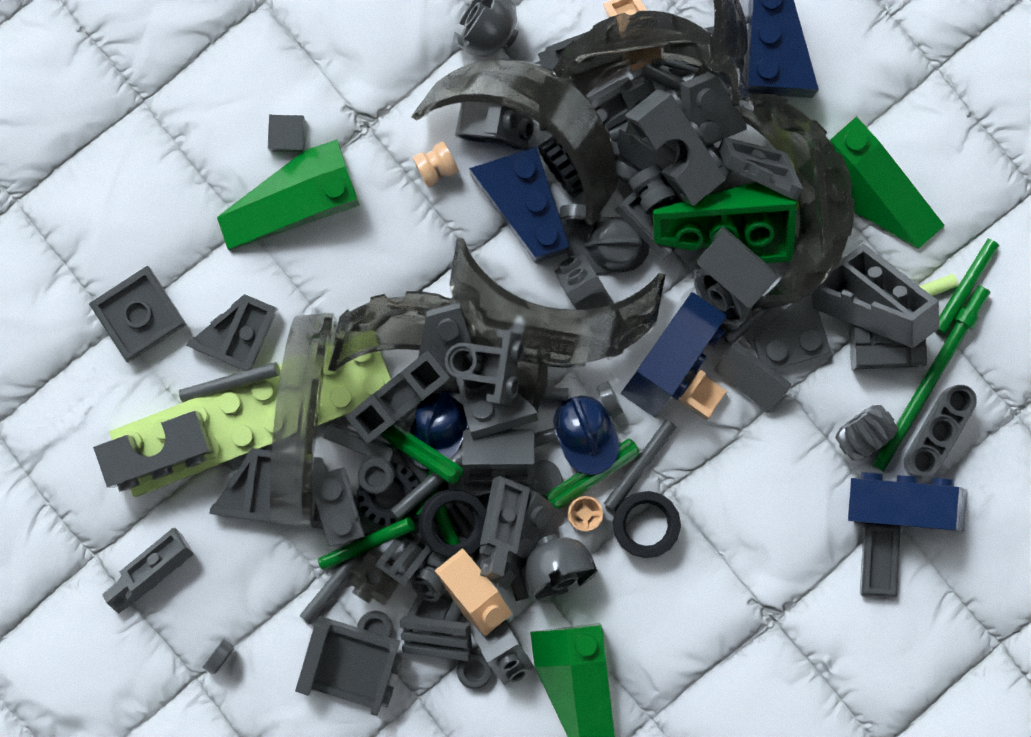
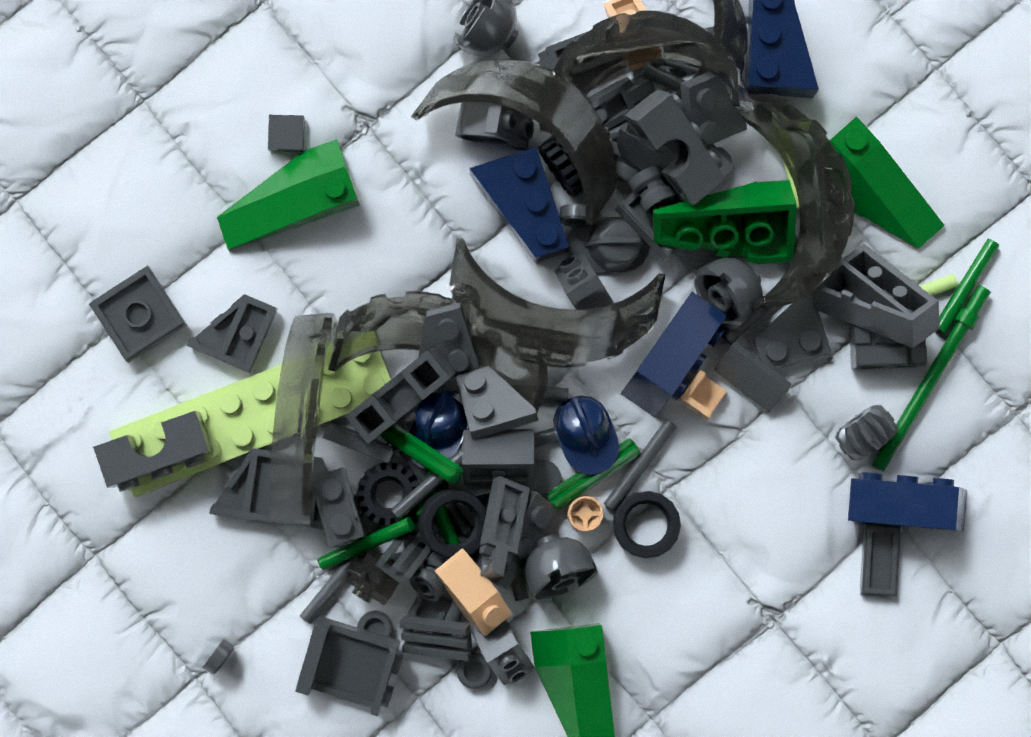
(148, 570): dark grey hinge -> none
(230, 382): dark grey bar -> none
(376, 475): dark grey tile -> none
(435, 164): light nougat wheel -> none
(490, 365): dark grey pin -> none
(609, 399): dark grey tile -> none
(737, 268): dark grey panel -> none
(762, 165): dark grey wing -> none
(954, 422): dark grey beam -> none

